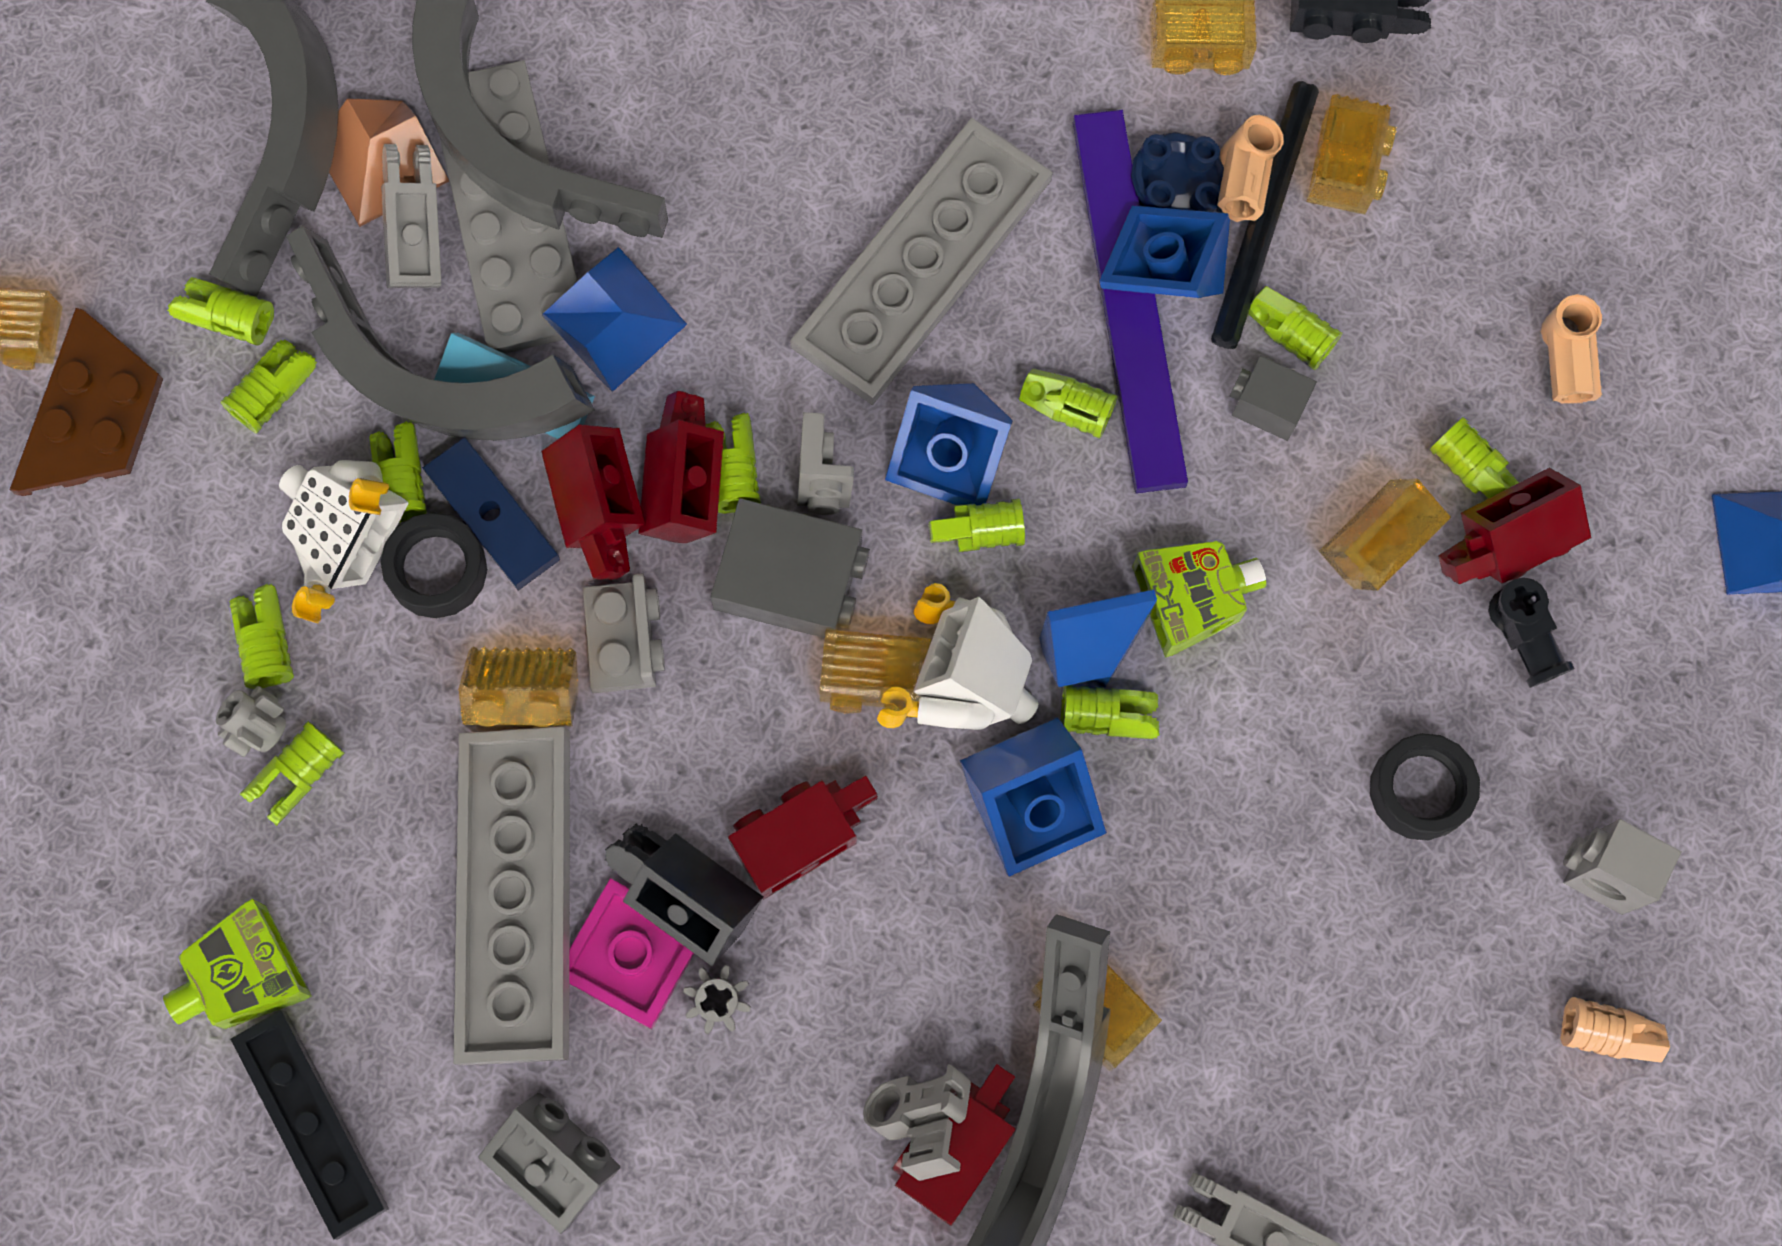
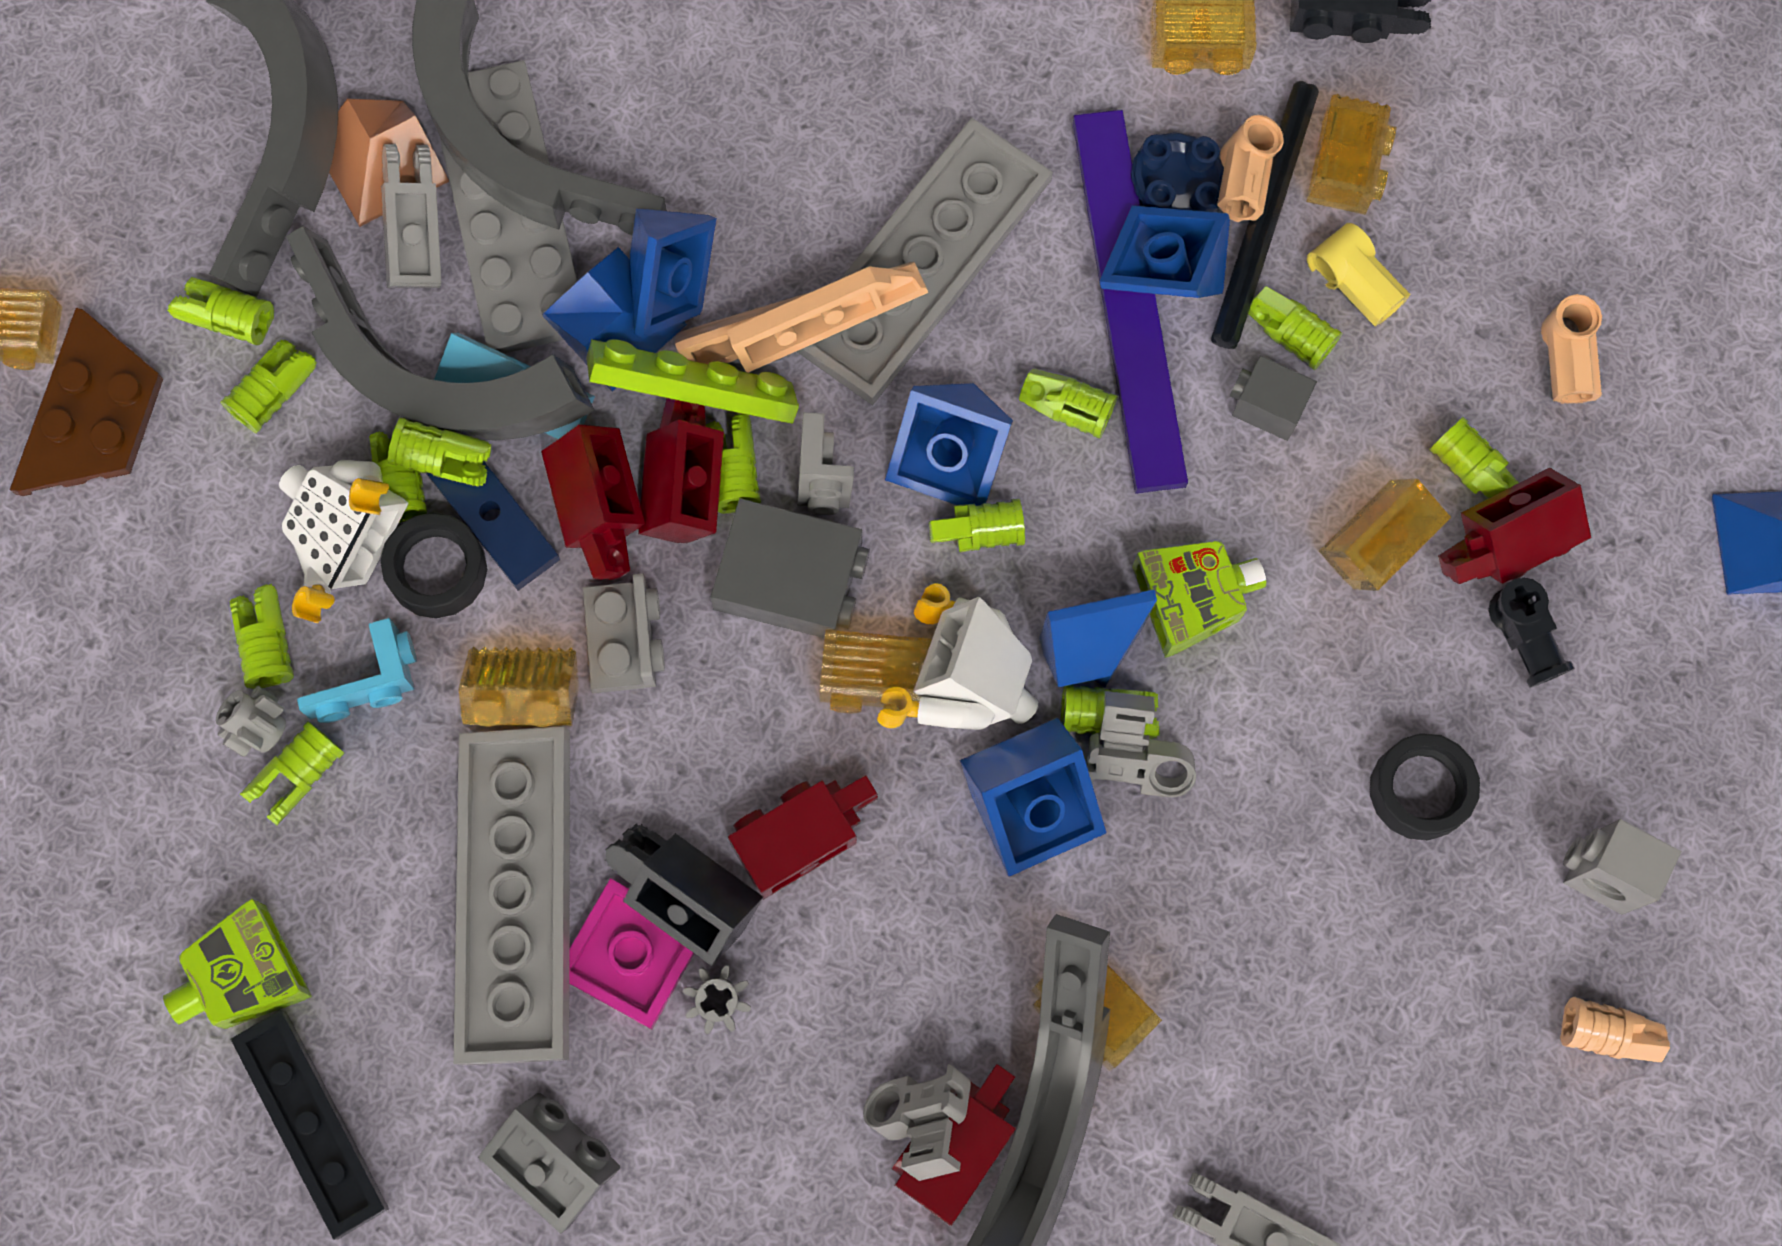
(393, 653): none -> medium azure bracket
(439, 452): none -> lime hinge
(668, 267): none -> blue slope
(675, 377): none -> lime plate
(800, 321): none -> light nougat wedge
(1123, 752): none -> light grey piece
(1350, 264): none -> light yellow piece

